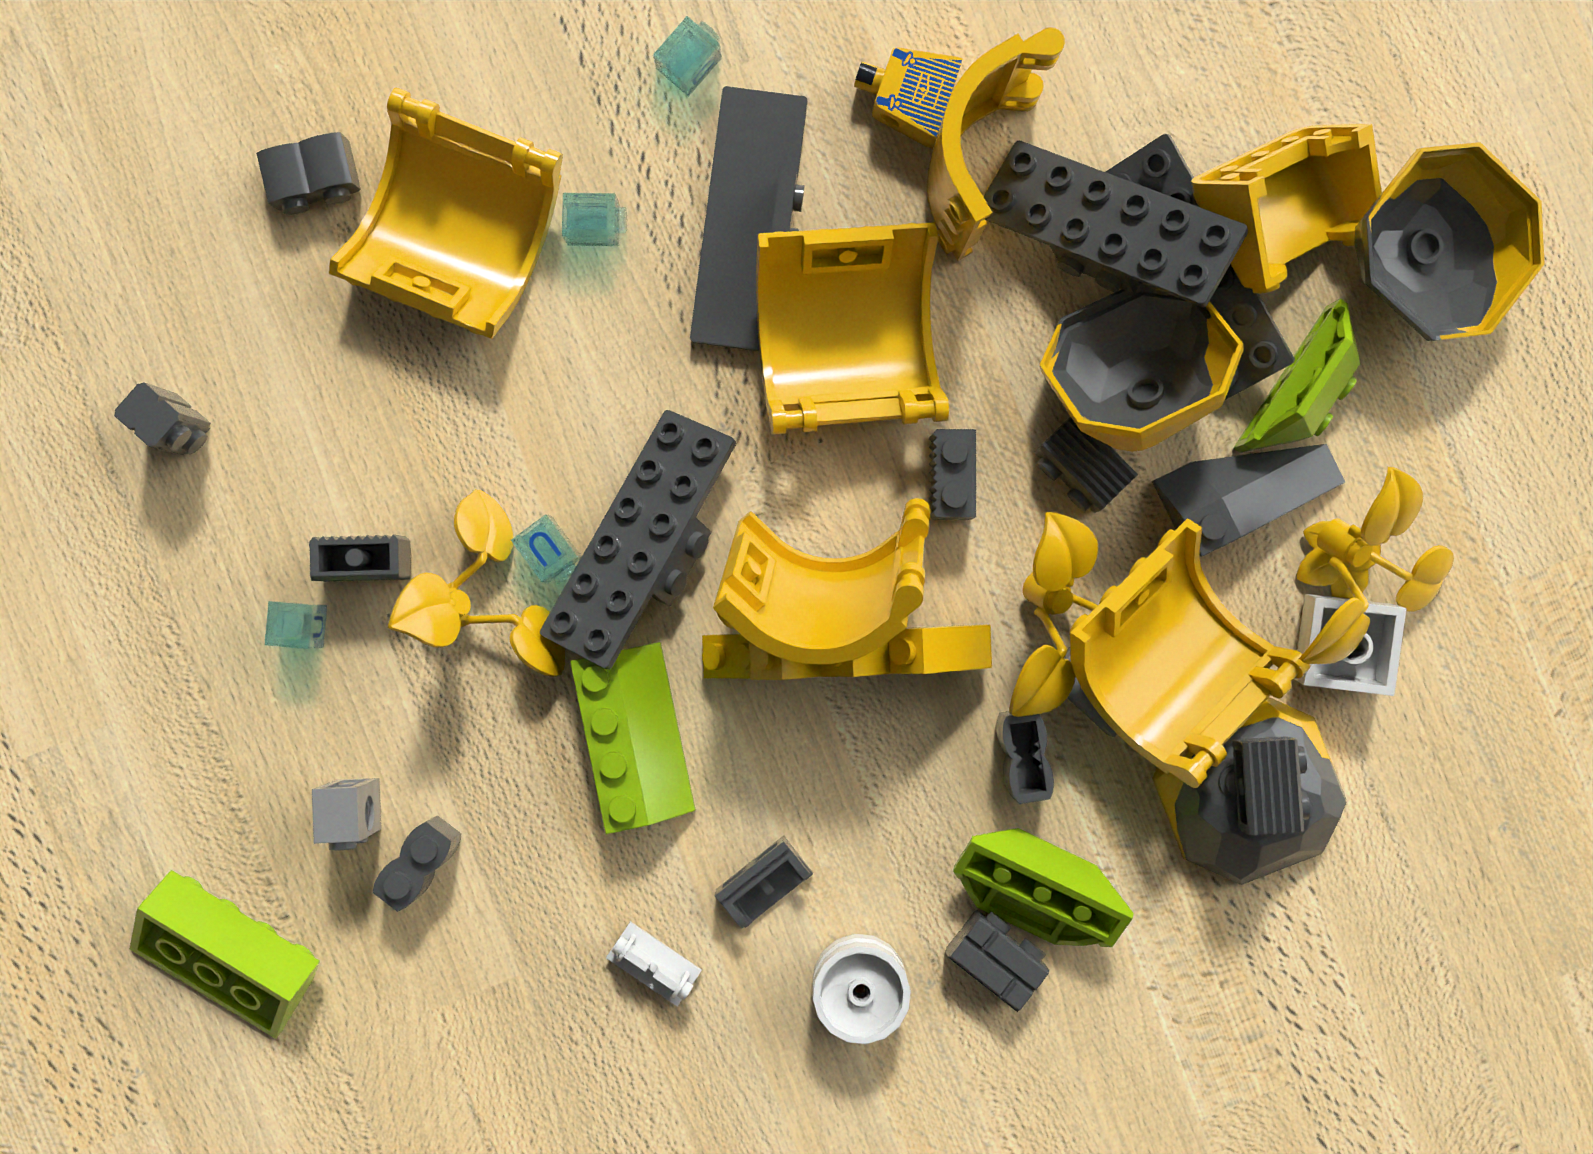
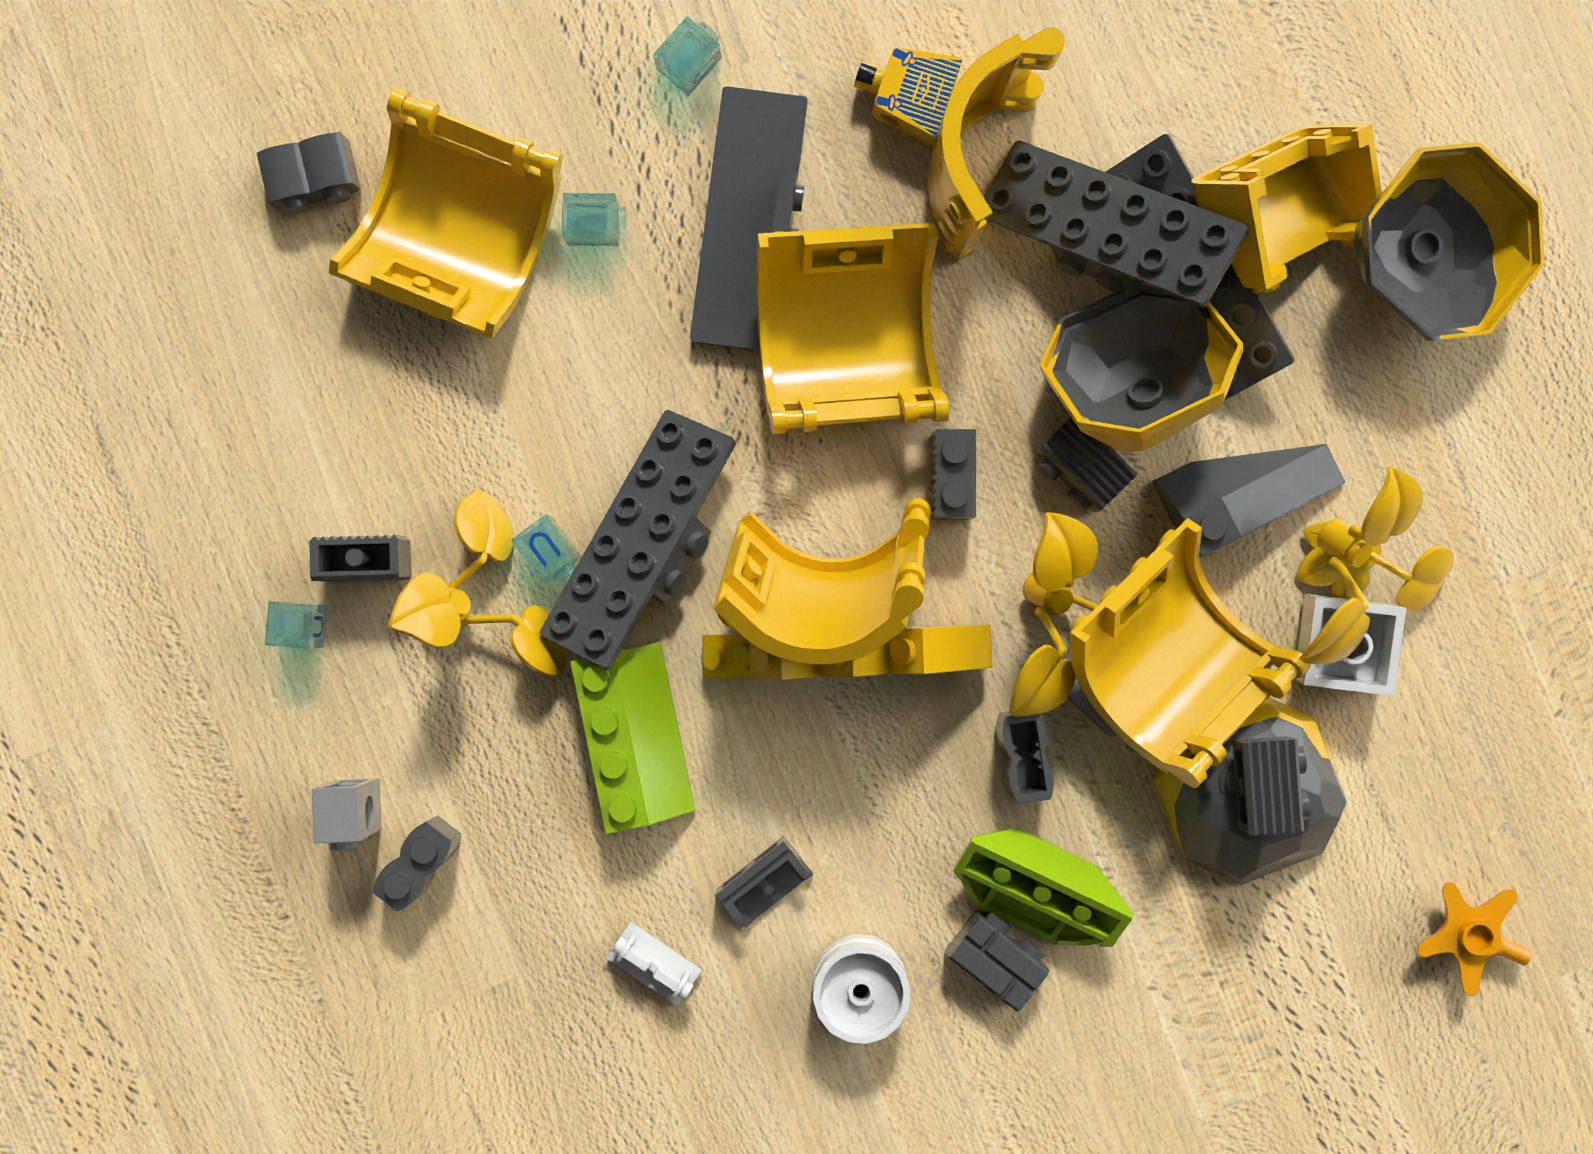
(163, 419): dark grey brick -> none
(222, 952): lime slope -> none
(1309, 386): lime wedge -> none
(1474, 935): none -> light orange animal

